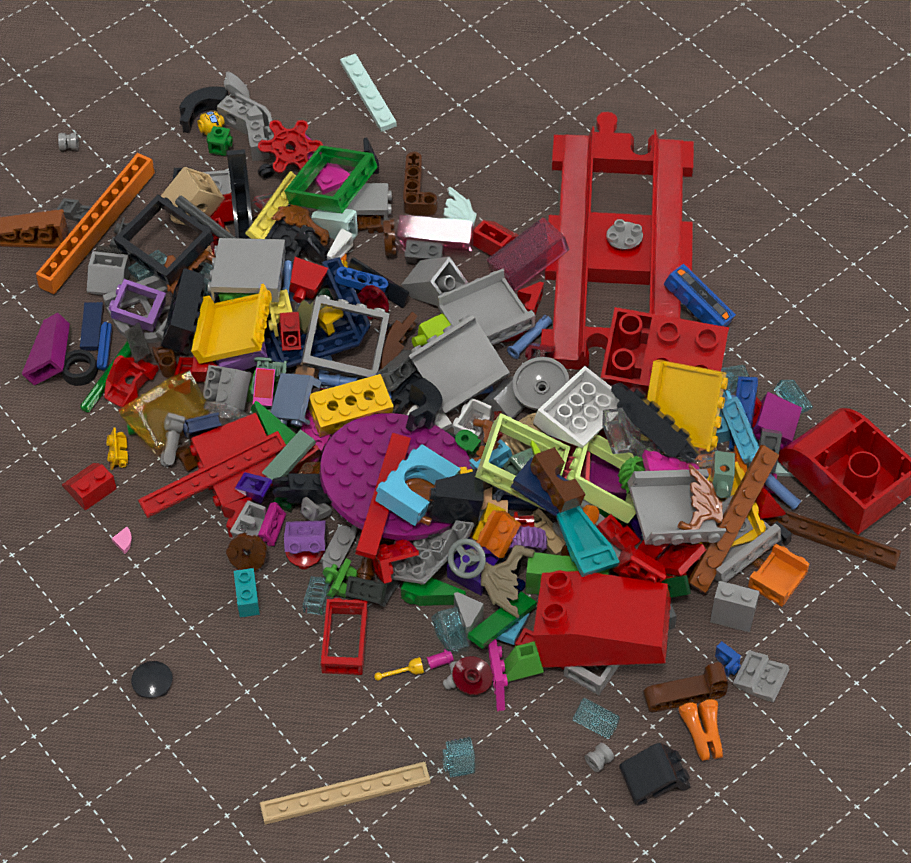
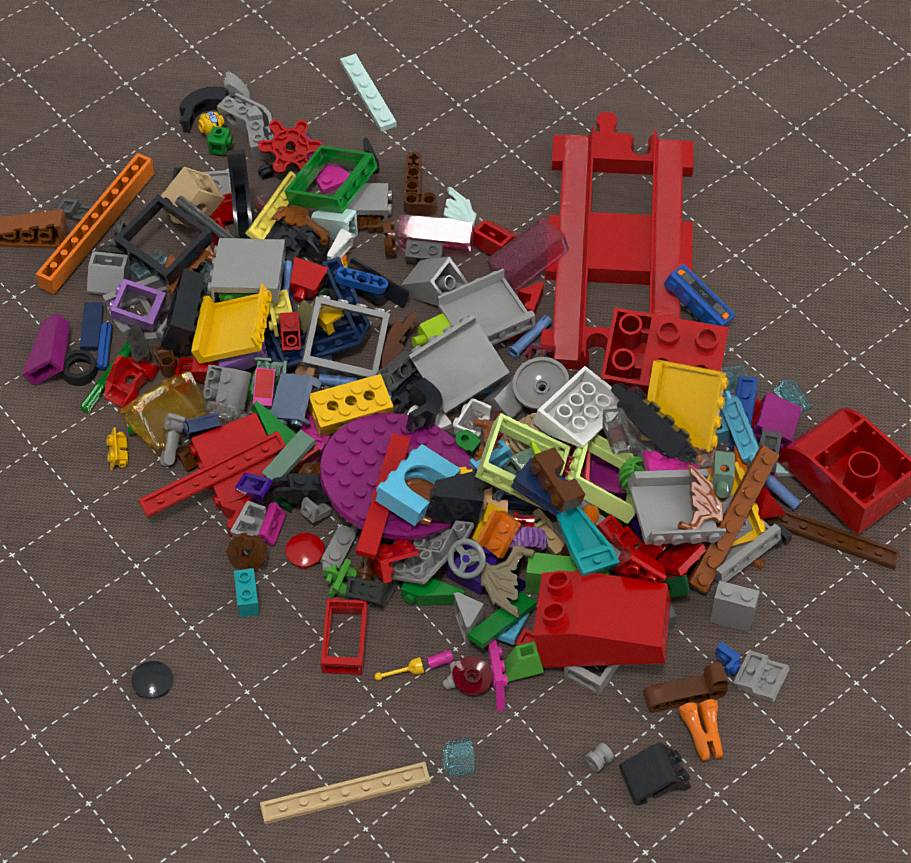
(68, 141): light grey wheel -> none
(90, 485): red slope -> none
(123, 540): bright pink tile -> none
(305, 536): medium lavender plate -> none
(311, 607): clear light blue slope -> none
(373, 298): dark red dish -> none
(450, 629): clear light blue slope -> none
(596, 718): clear light blue slope -> none
(624, 234): light grey dish -> none
(779, 575): orange panel -> none

